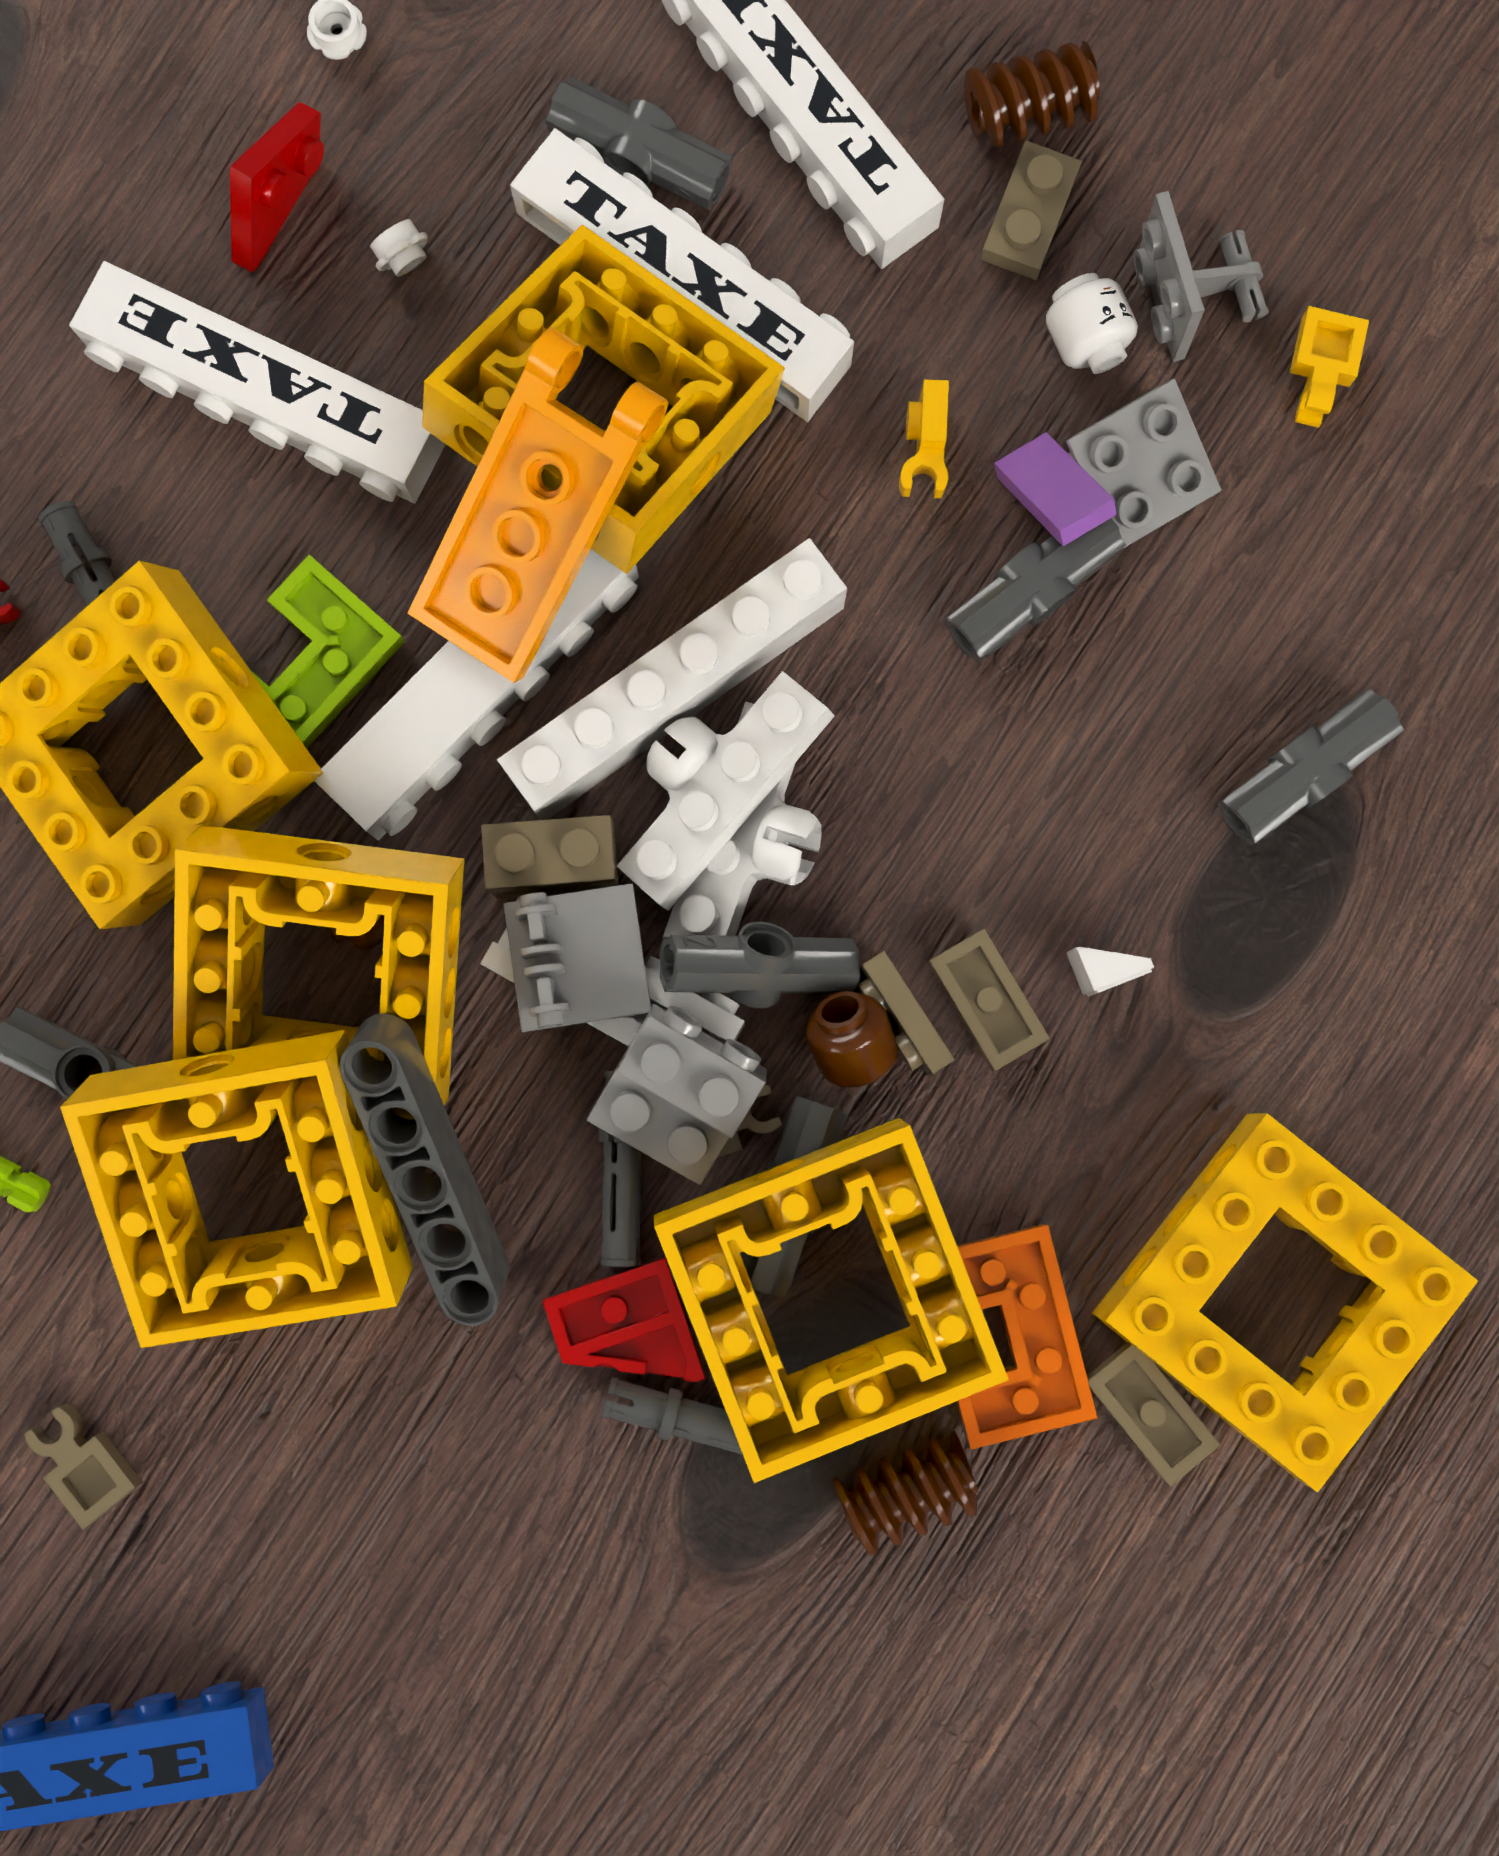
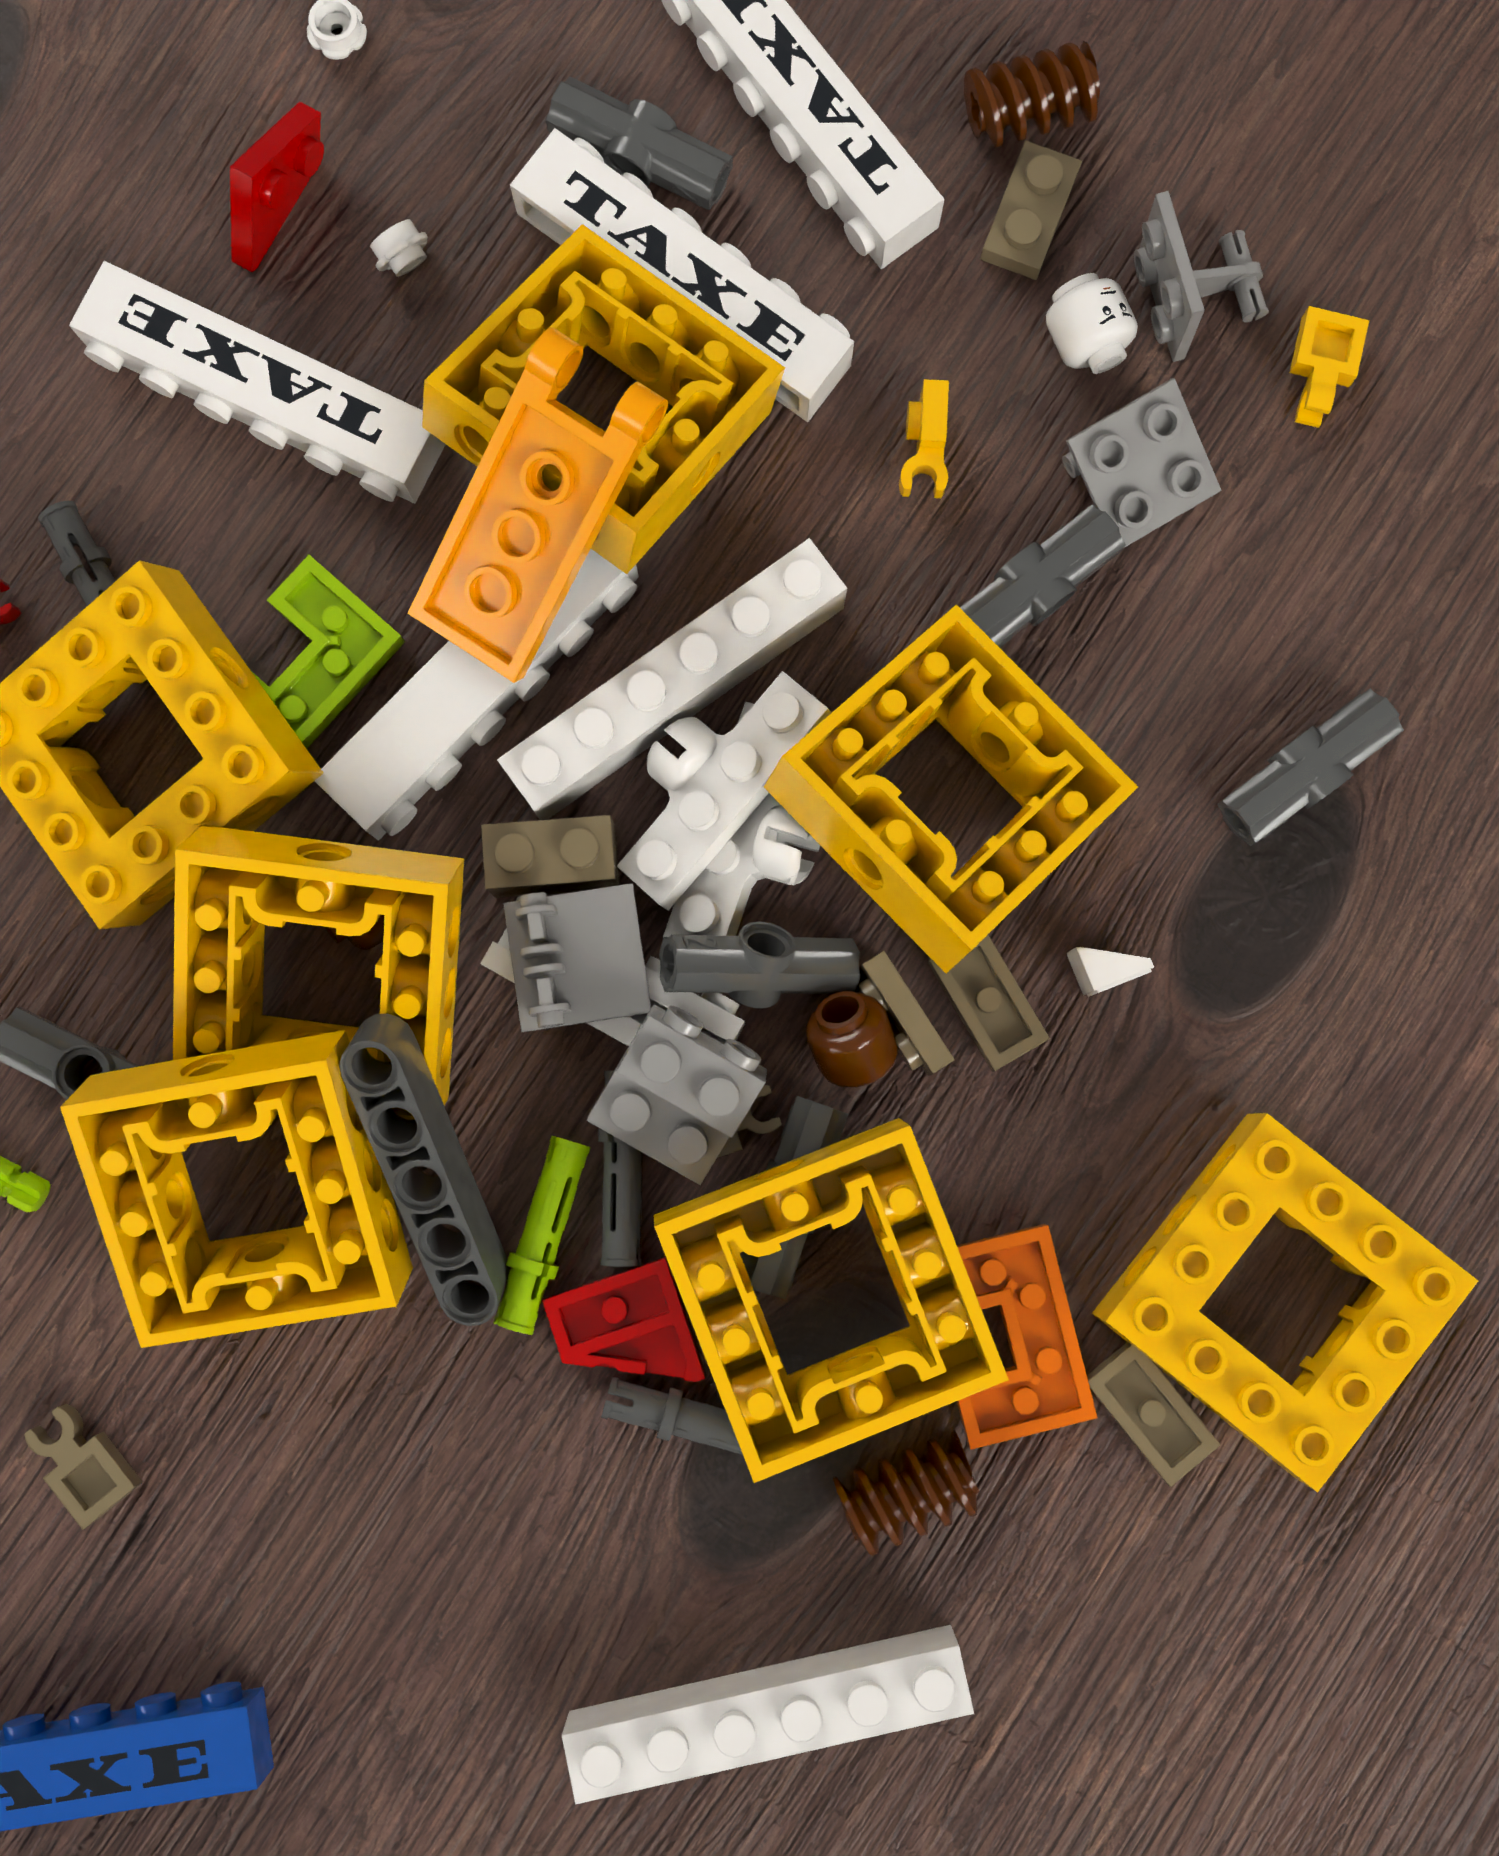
(541, 1236): none -> lime pin
(765, 1714): none -> white brick
(1007, 727): none -> yellow brick
(1055, 489): medium lavender tile -> none

